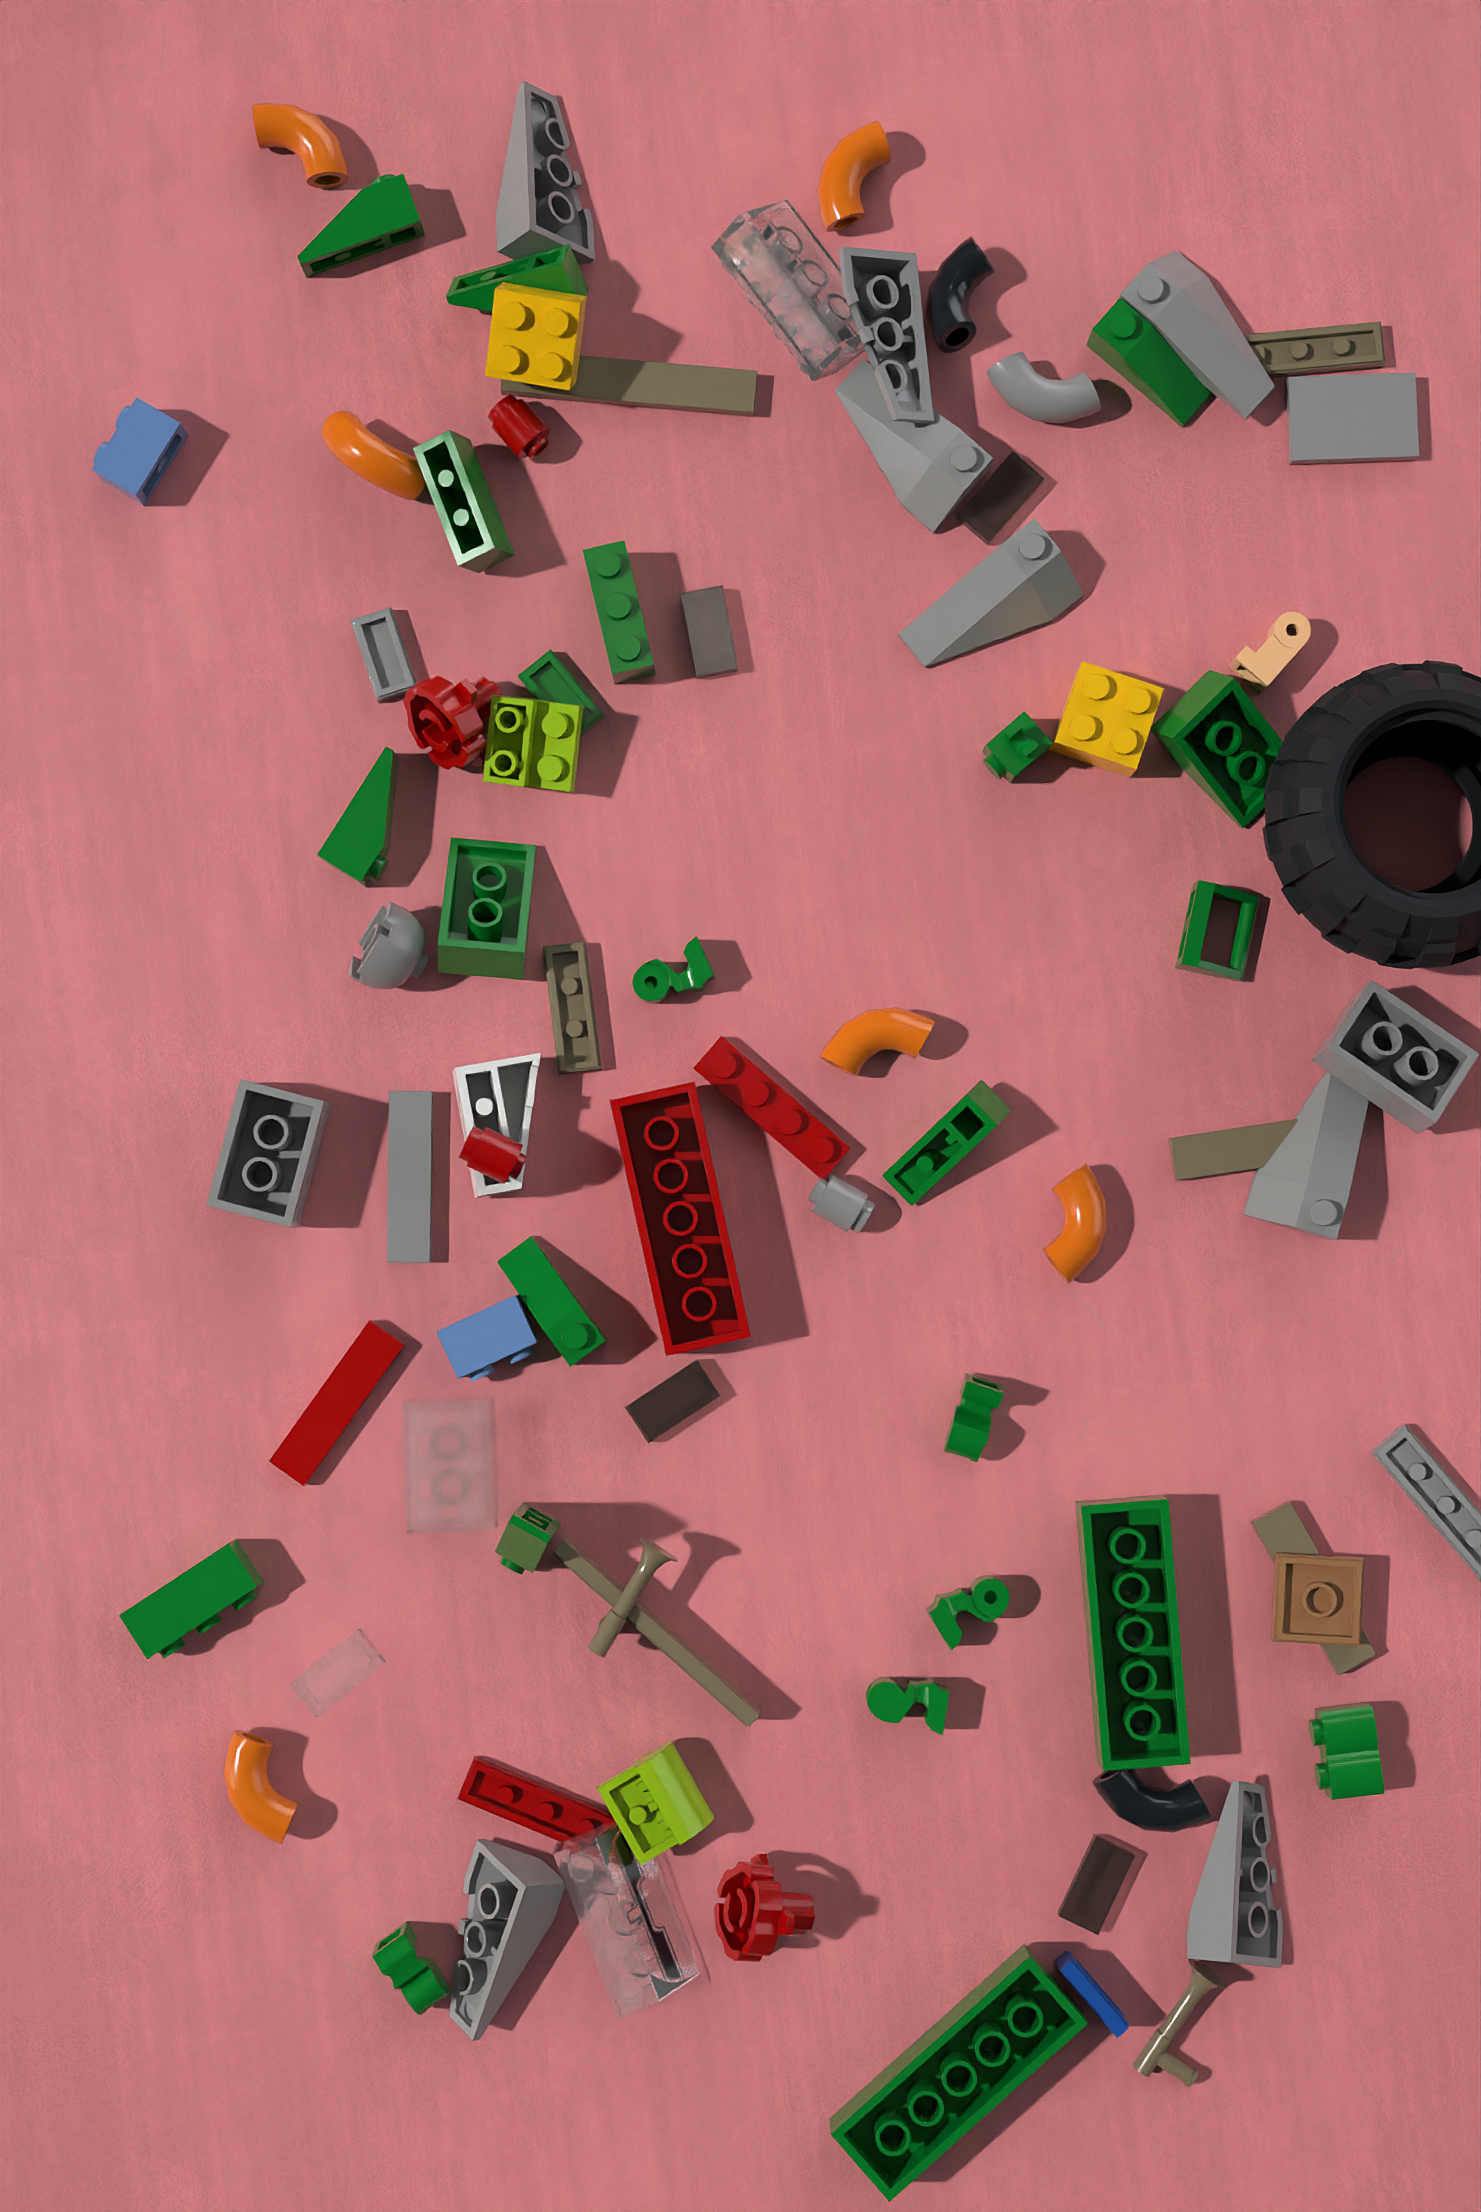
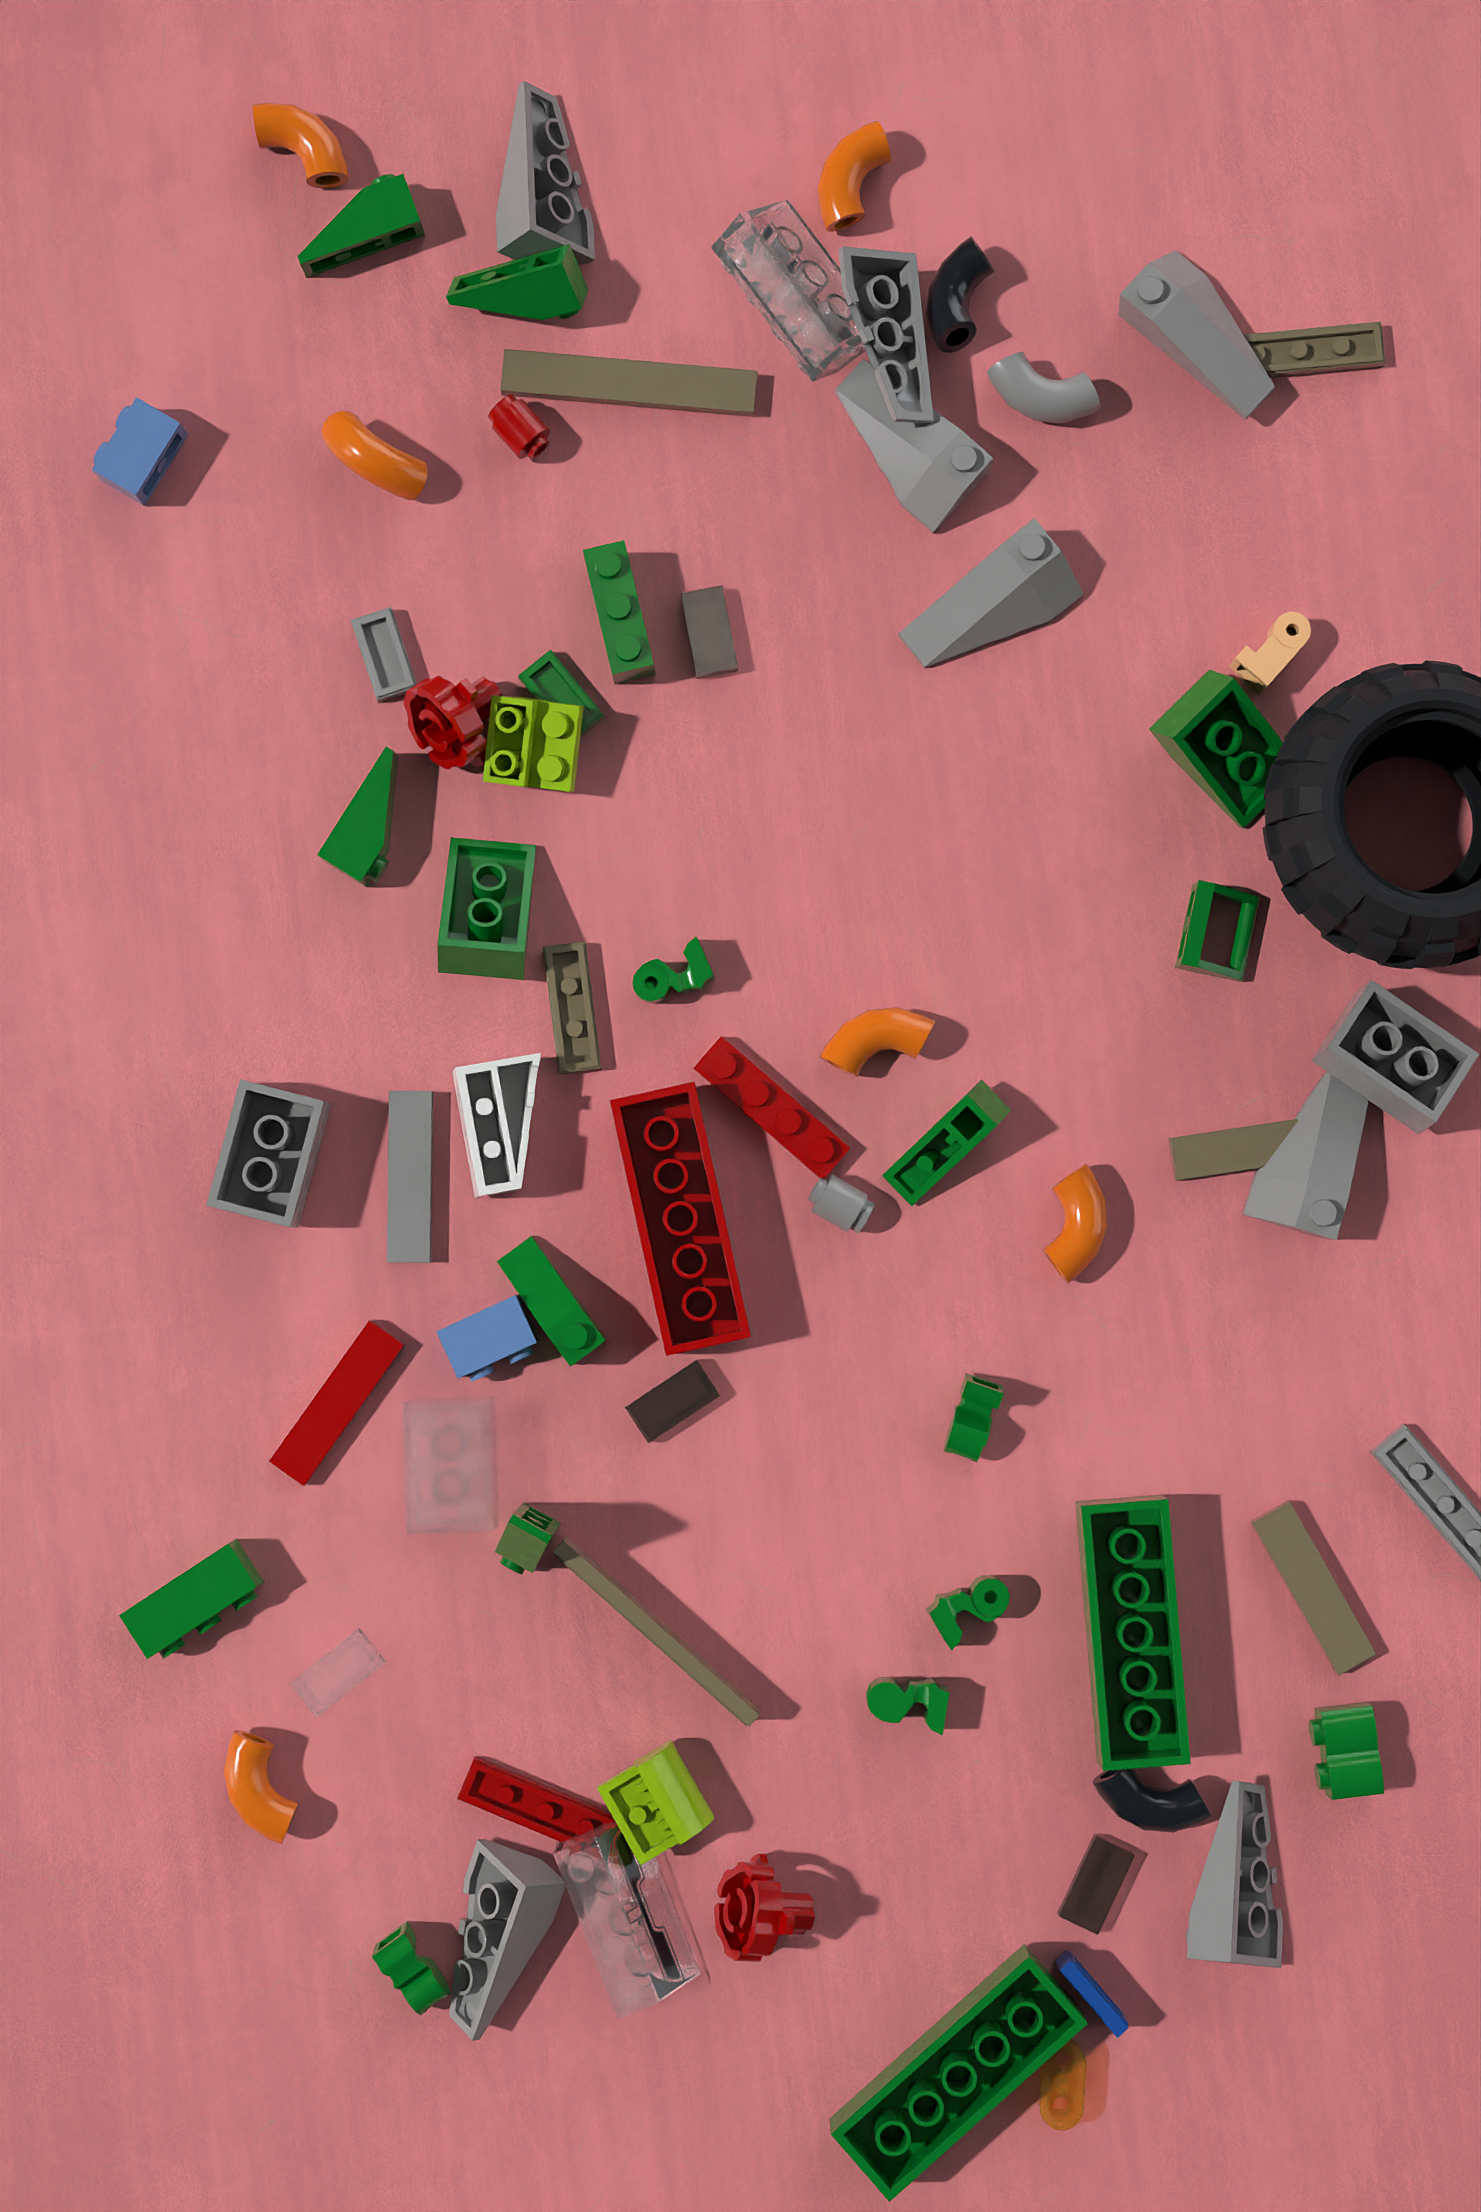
(390, 949): light grey cylinder -> none
(463, 501): green brick -> none
(493, 1154): red brick -> none
(535, 336): yellow brick -> none
(610, 1625): dark tan piece -> none
(1000, 498): clear smoke tile -> none
(1015, 748): green brick -> none
(1065, 2082): none -> clear yellow plate
(1106, 719): yellow brick -> none
(1147, 362): green slope -> none
(1155, 2051): dark tan piece -> none
(1317, 1599): medium nougat tile -> none
(1352, 418): light grey tile -> none

